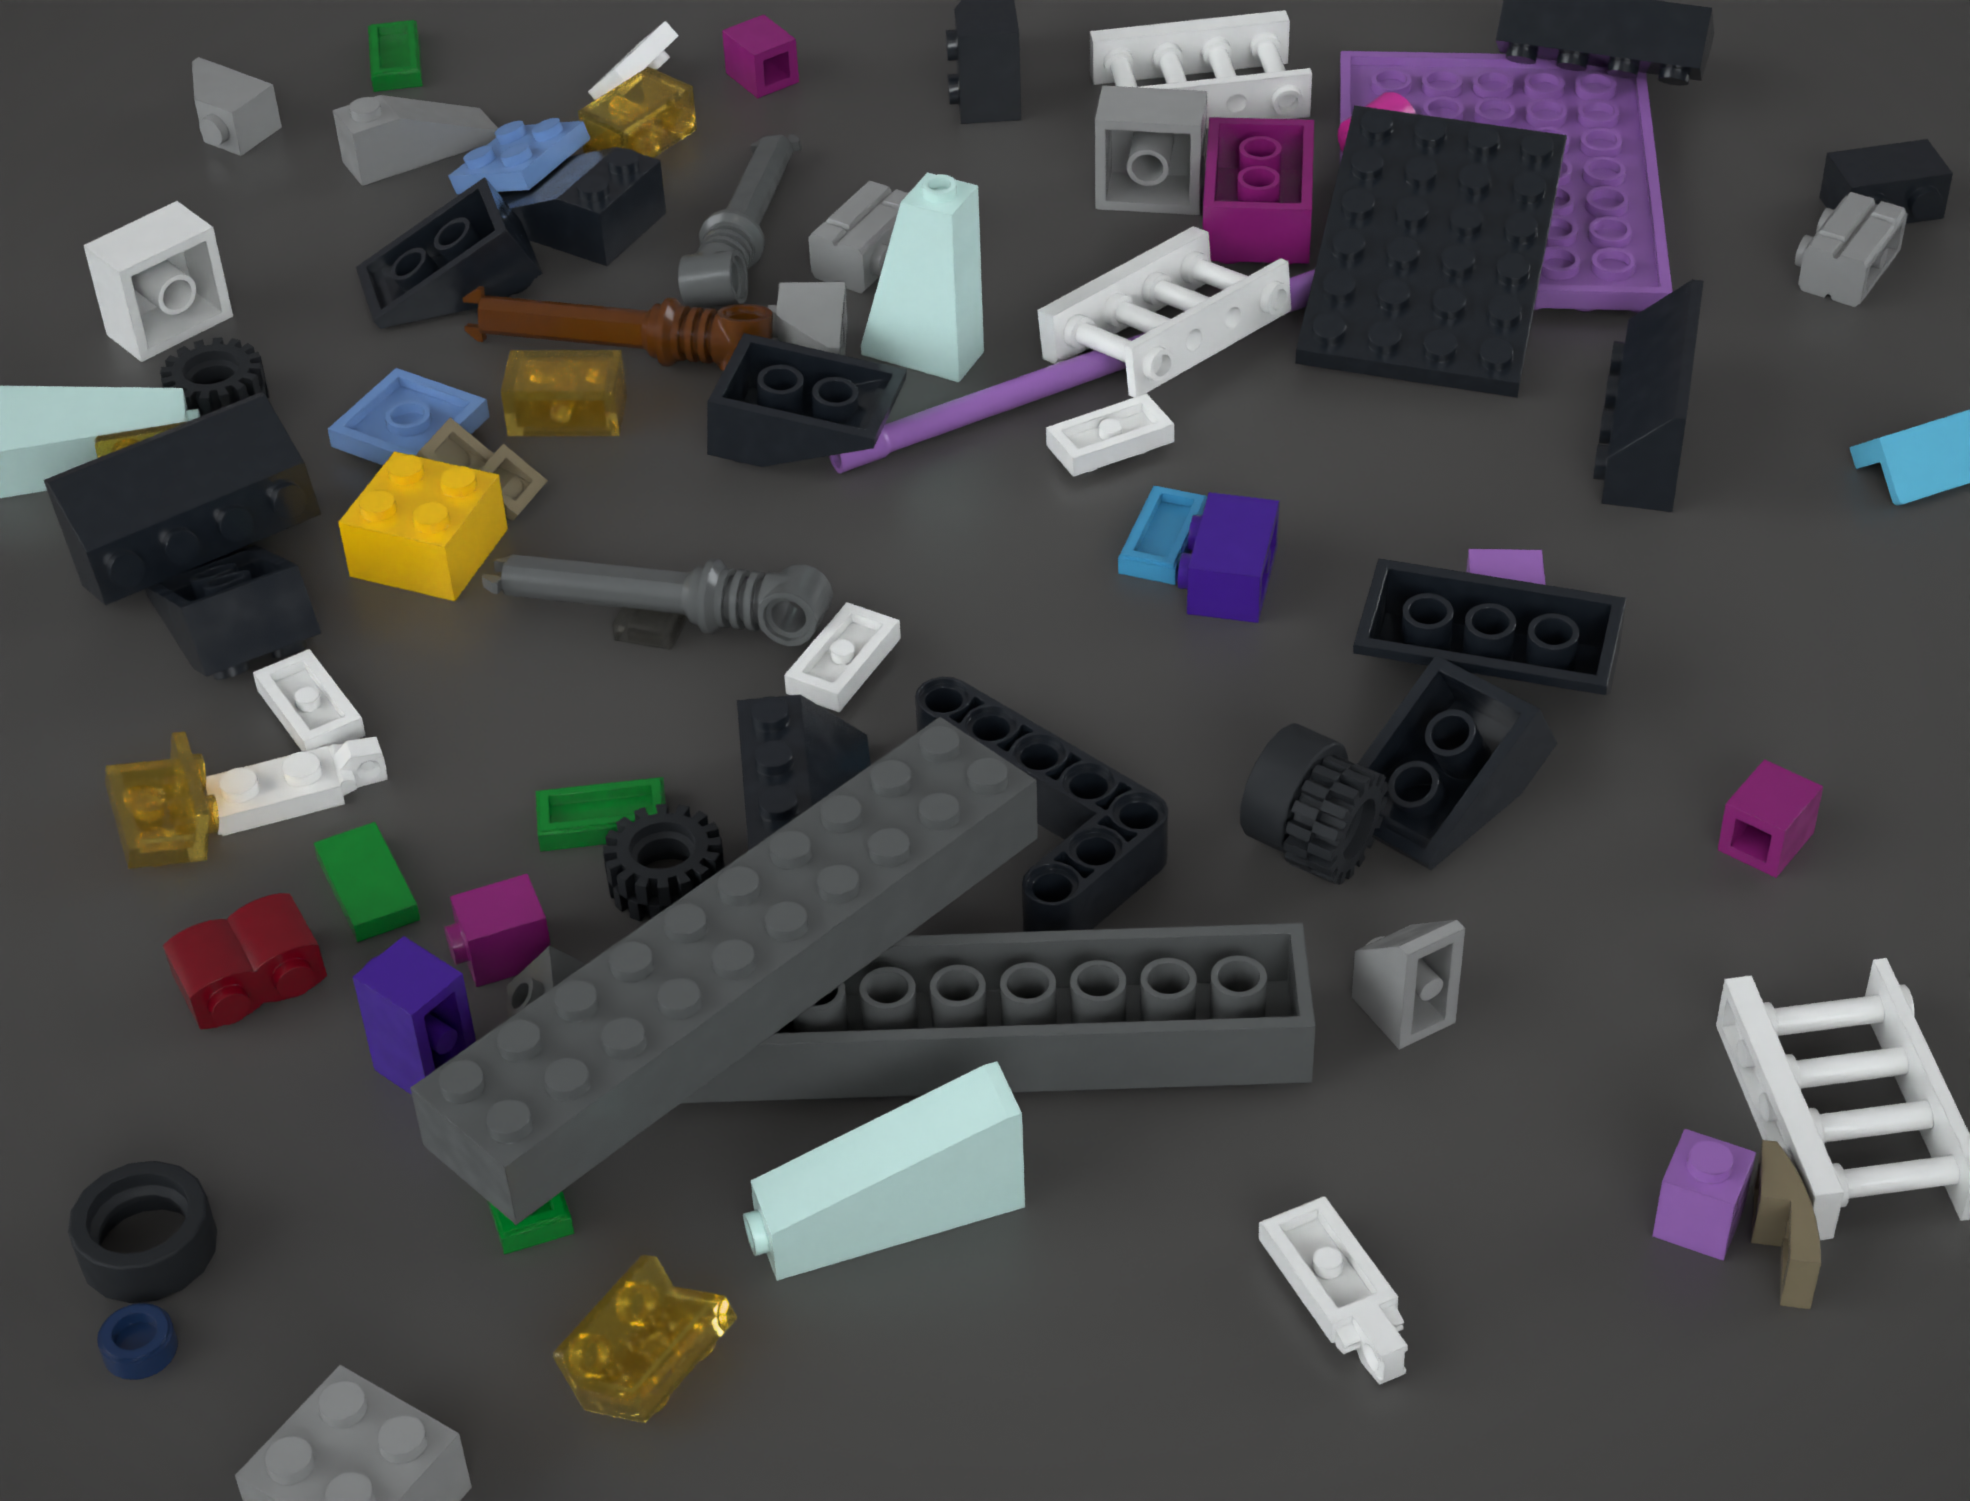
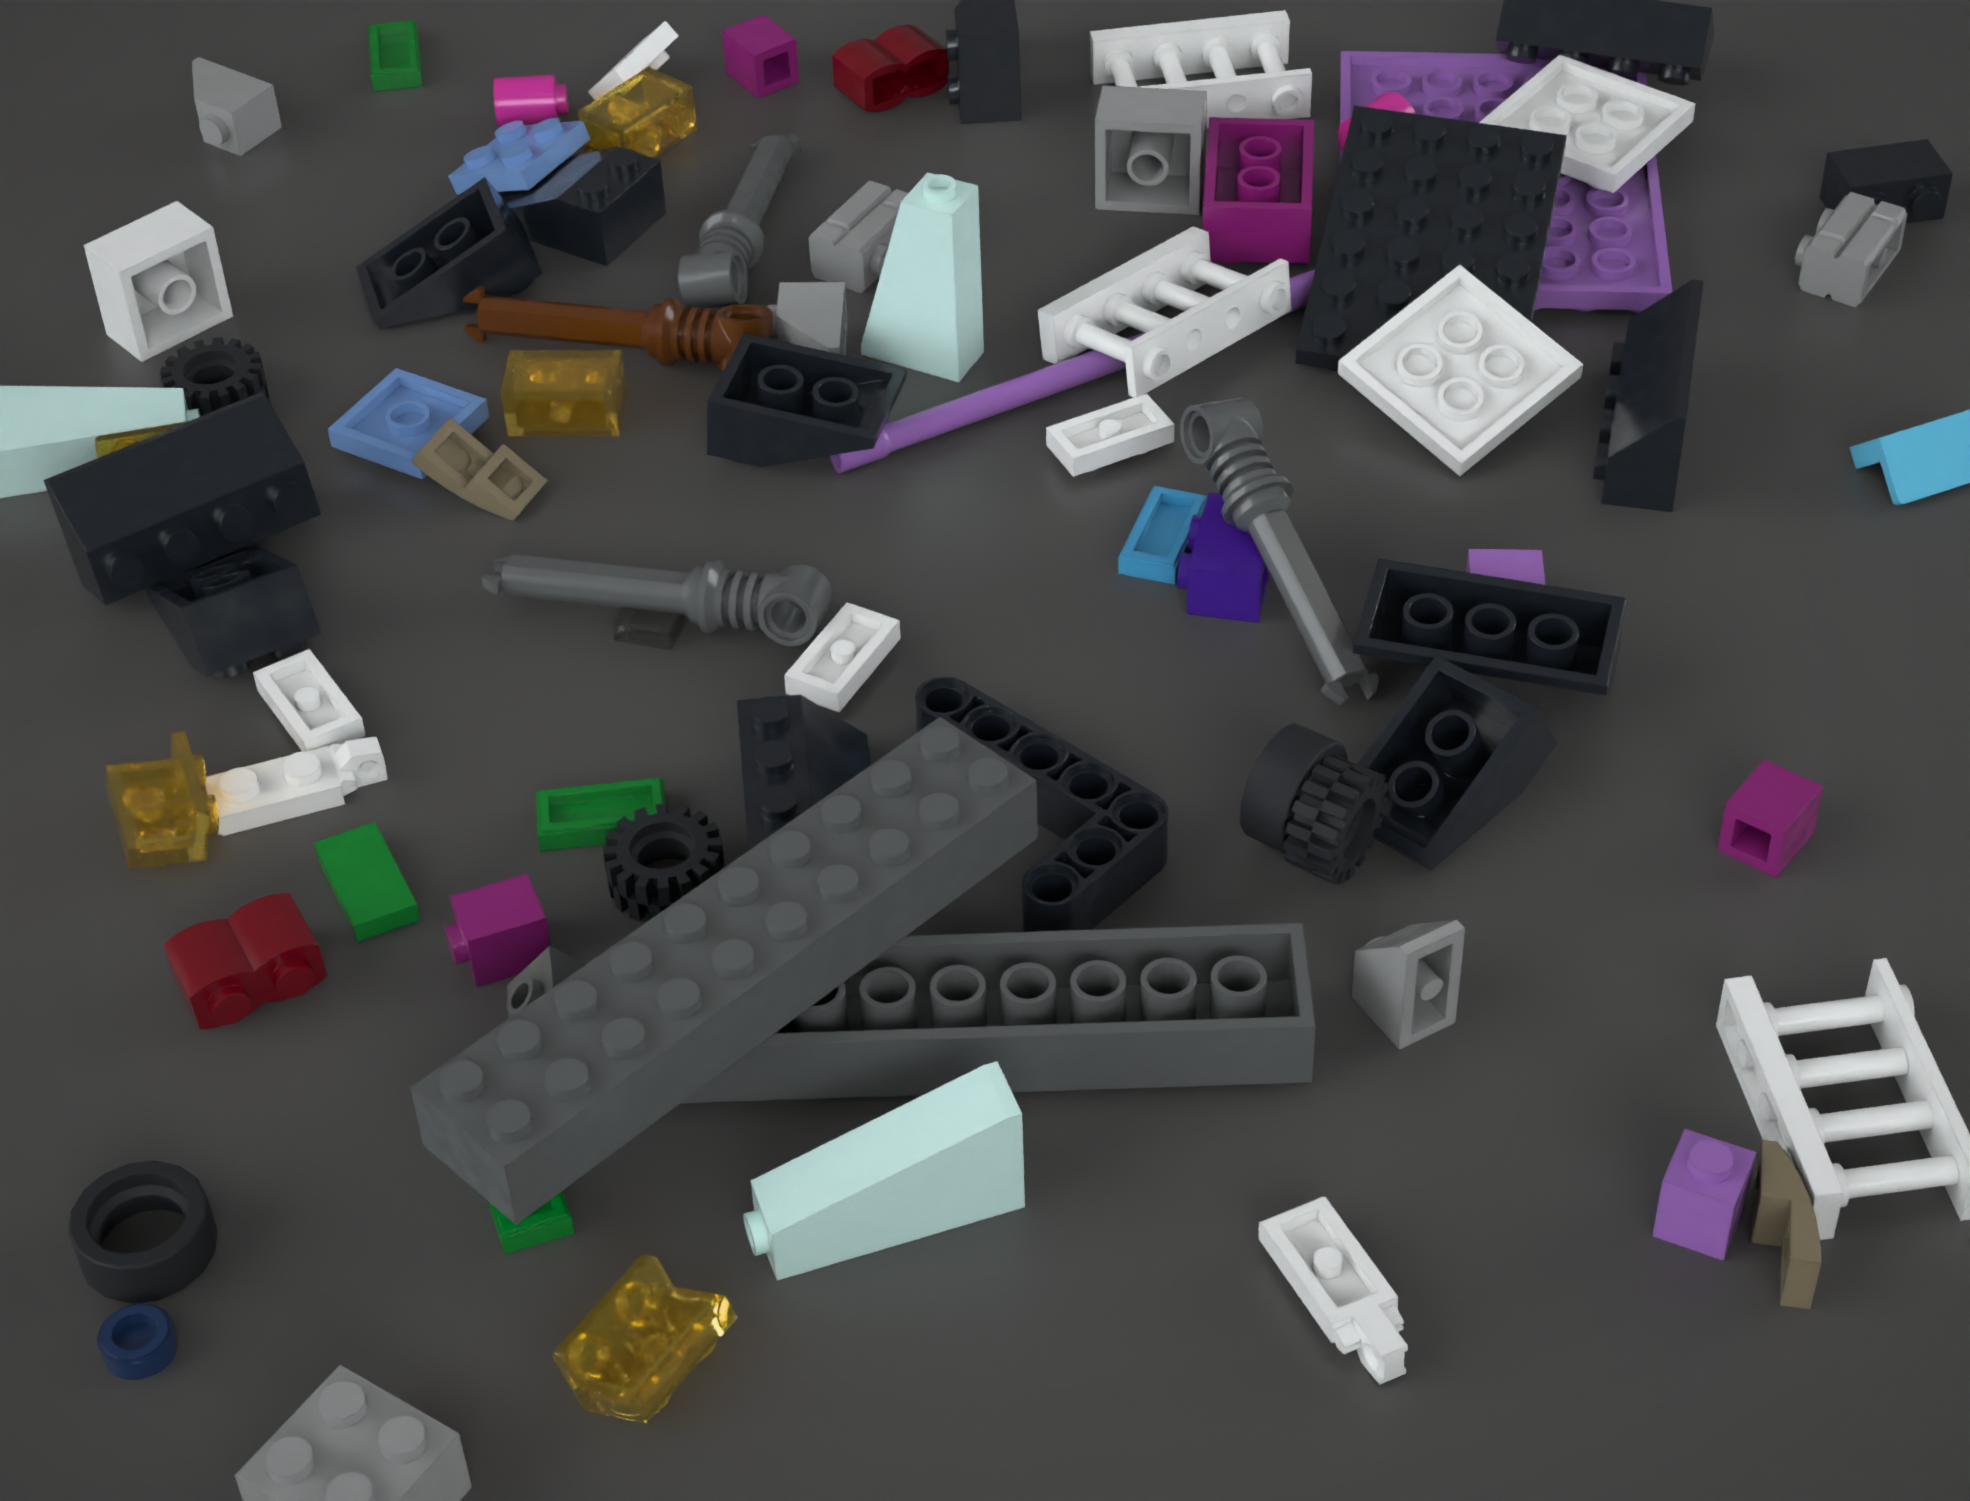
(398, 134): light grey slope -> none
(412, 1012): dark purple brick -> none
(423, 525): yellow brick -> none
(529, 99): none -> dark pink brick
(890, 68): none -> dark red brick
(1257, 501): none -> dark grey piece
(1460, 369): none -> white plate
(1607, 119): none -> white plate

